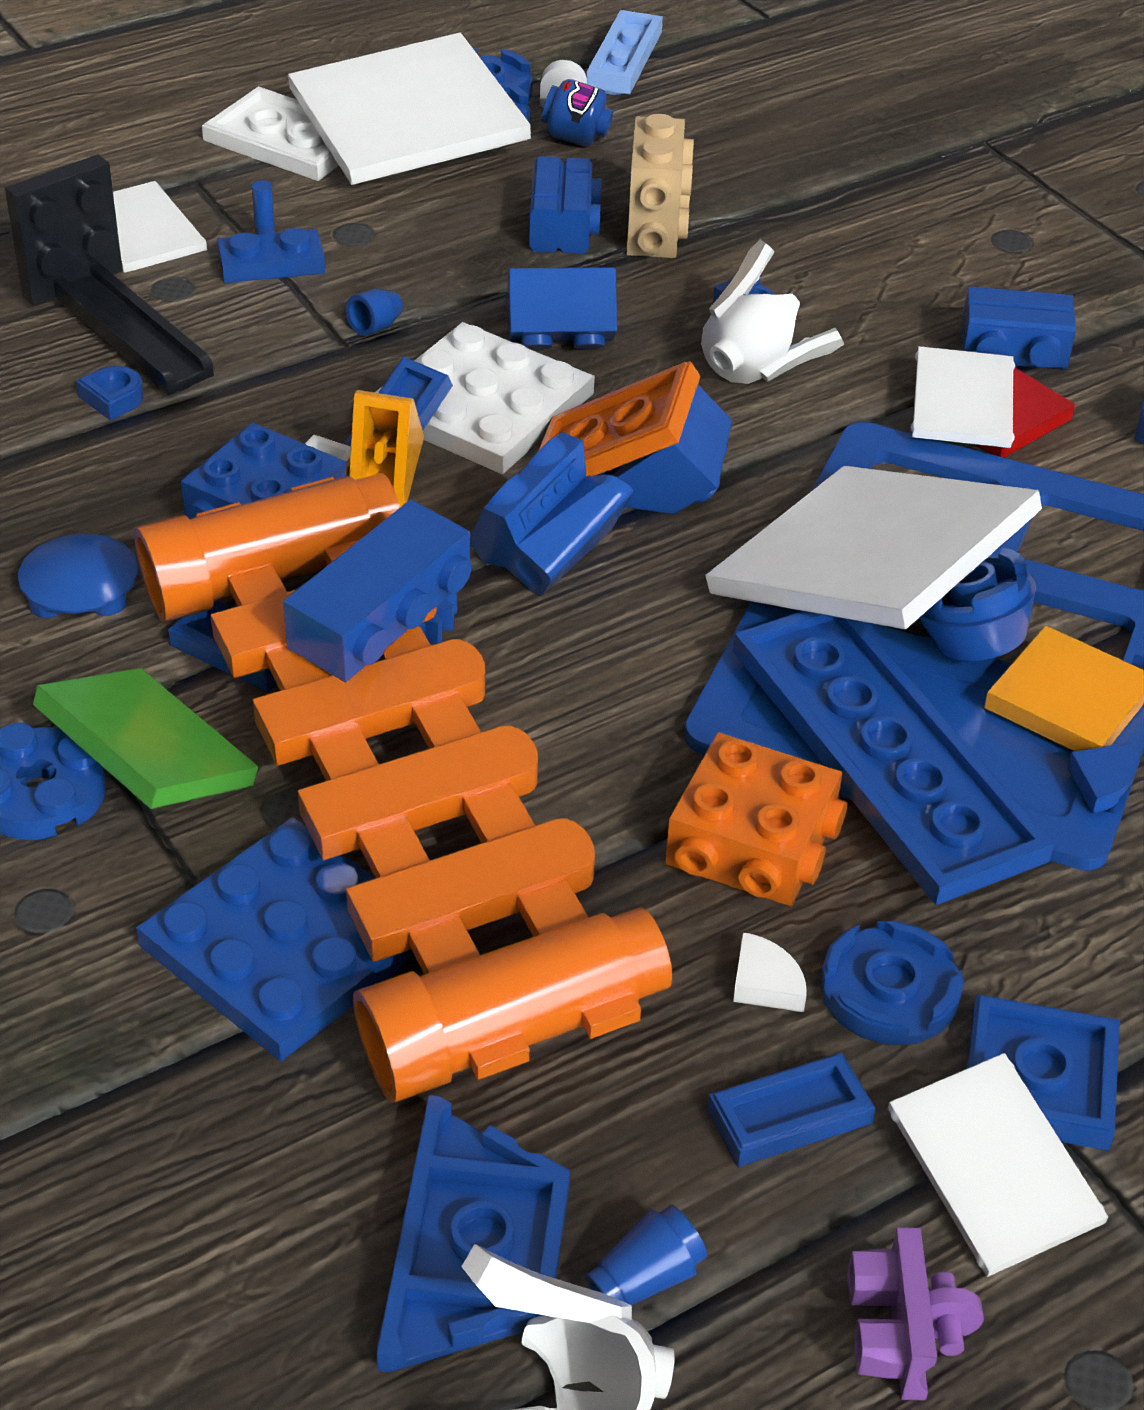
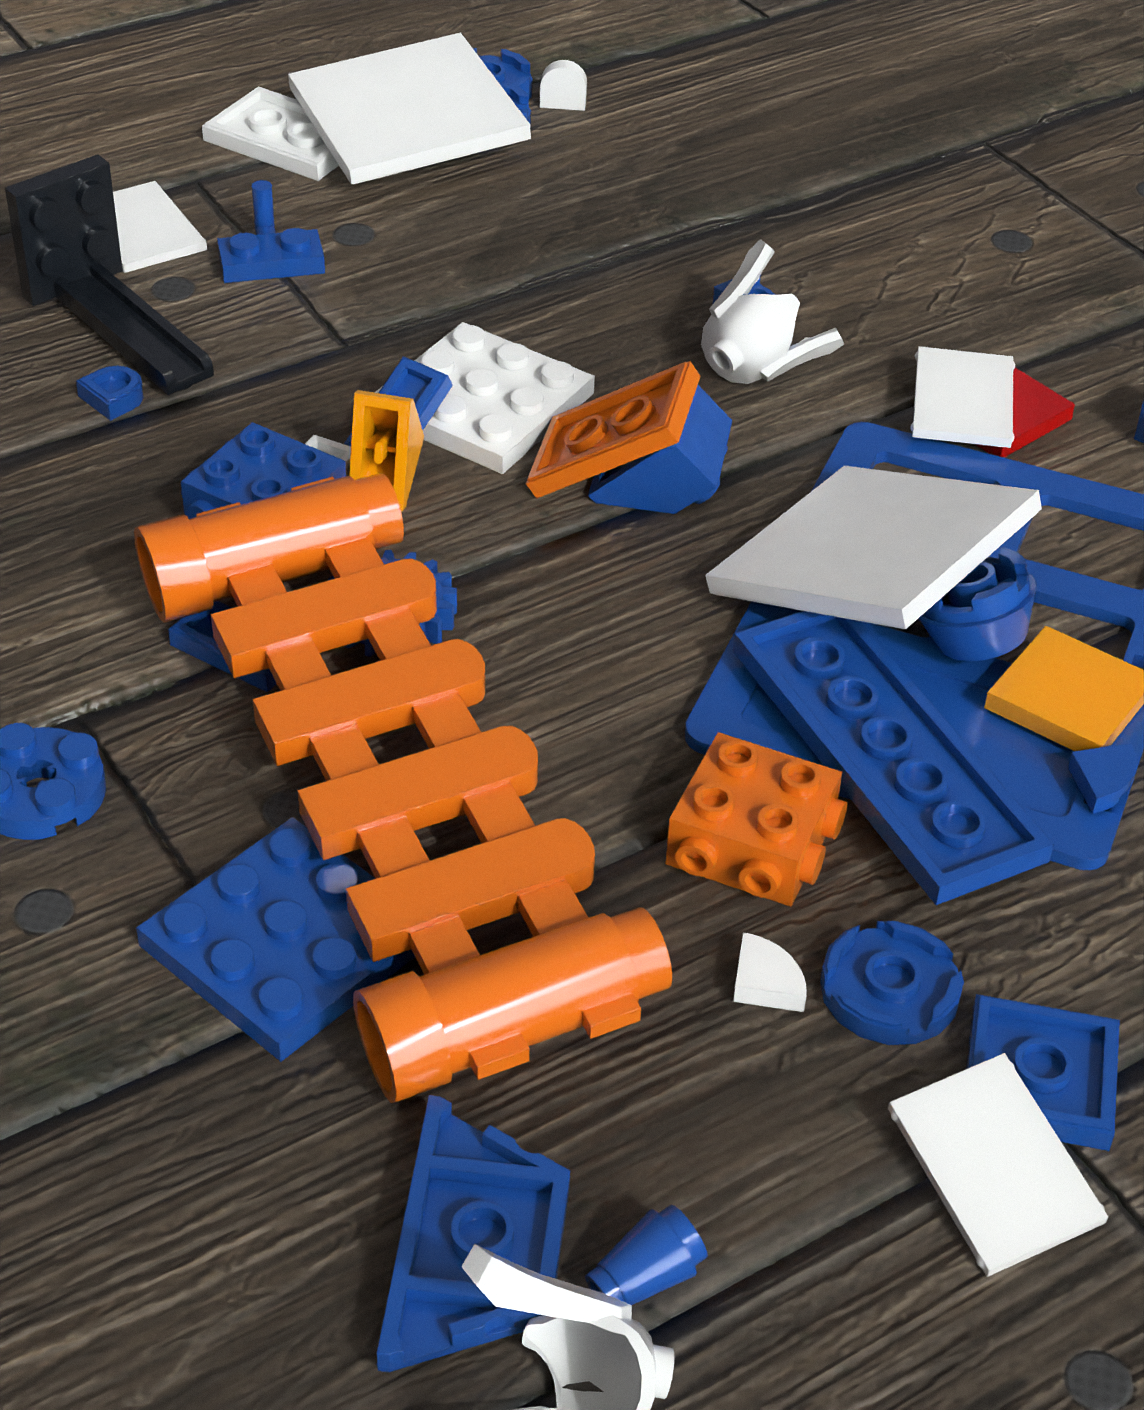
(78, 575): blue dish -> none
(145, 737): bright green tile -> none
(373, 310): blue hose -> none
(377, 590): blue brick -> none
(549, 515): blue piece -> none
(561, 306): blue slope -> none
(563, 205): blue brick -> none
(576, 113): blue head -> none
(624, 52): light blue plate -> none
(659, 186): tan brick -> none
(790, 1109): blue tile -> none
(906, 1343): medium lavender hips -> none
(1020, 324): blue brick -> none

